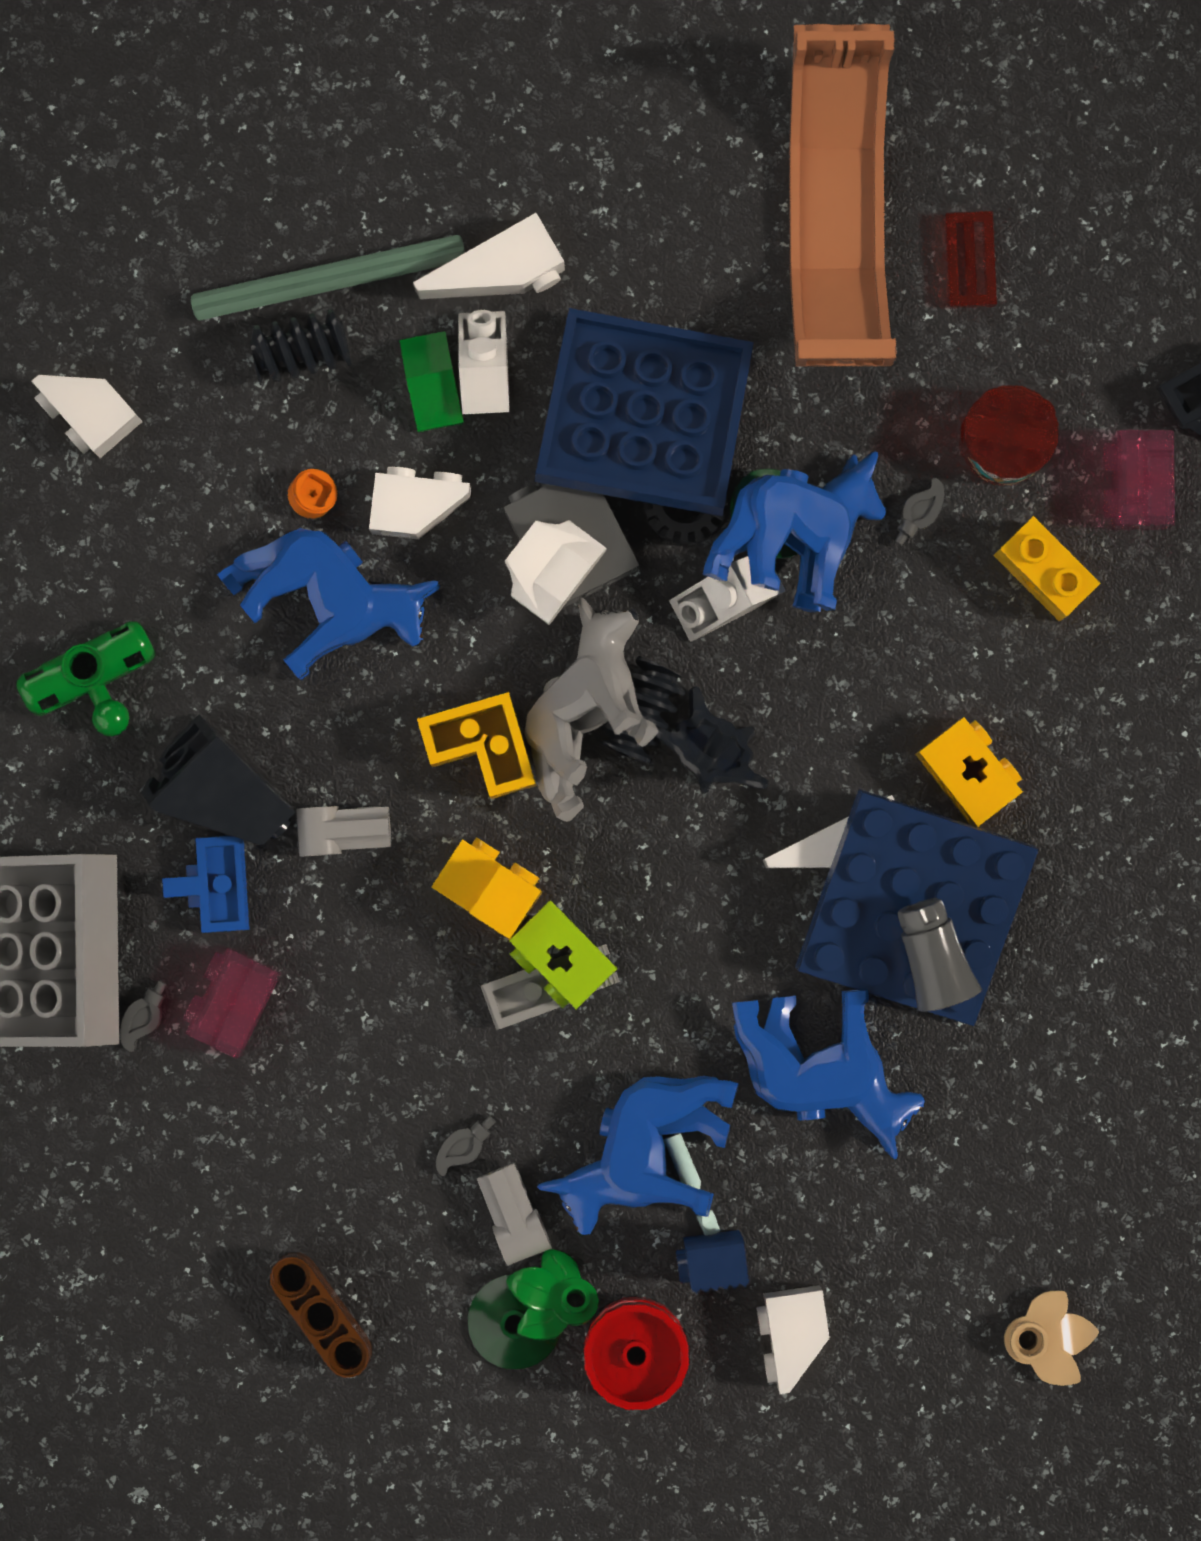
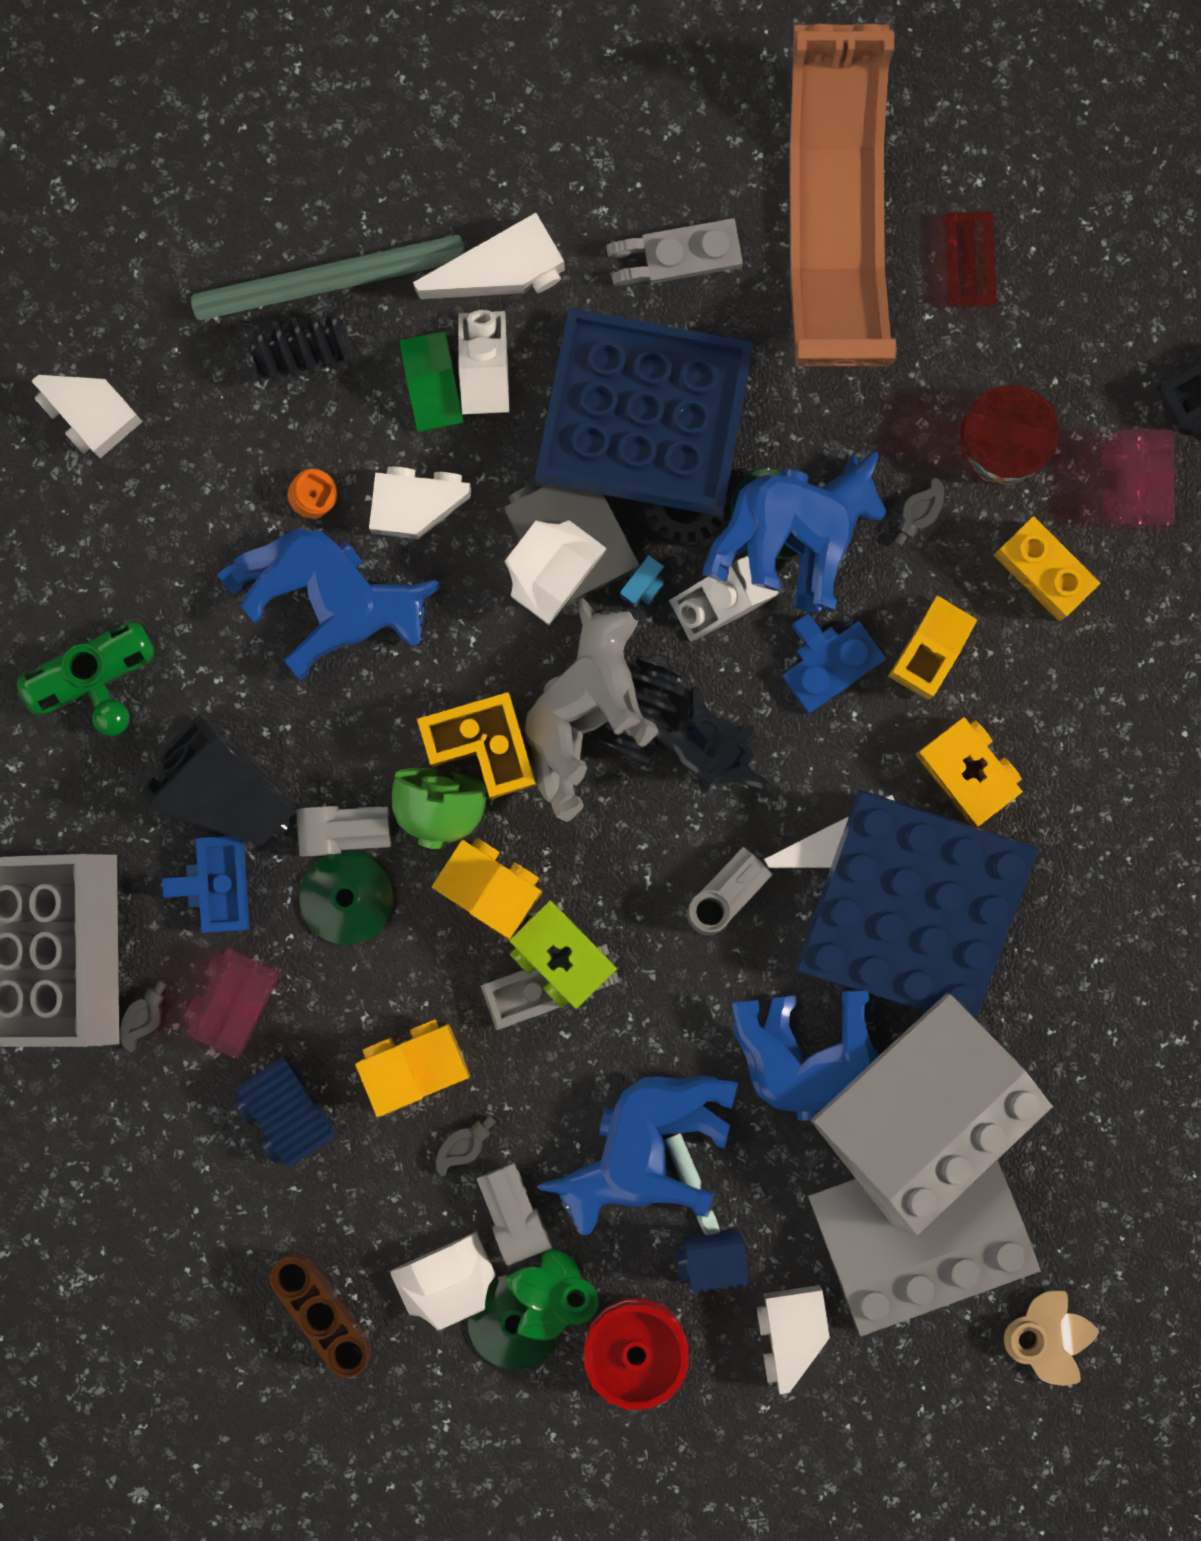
(284, 1112): none -> dark blue brick
(371, 901): none -> dark green dish
(411, 1069): none -> yellow brick
(437, 806): none -> bright green cylinder
(446, 1282): none -> white slope
(644, 583): none -> dark azure plate
(680, 253): none -> light grey hinge
(730, 890): none -> light grey piece
(829, 661): none -> blue hinge
(901, 1275): none -> light grey slope
(931, 1115): none -> light grey slope
(933, 648): none -> yellow slope
(935, 956): dark grey plant -> none

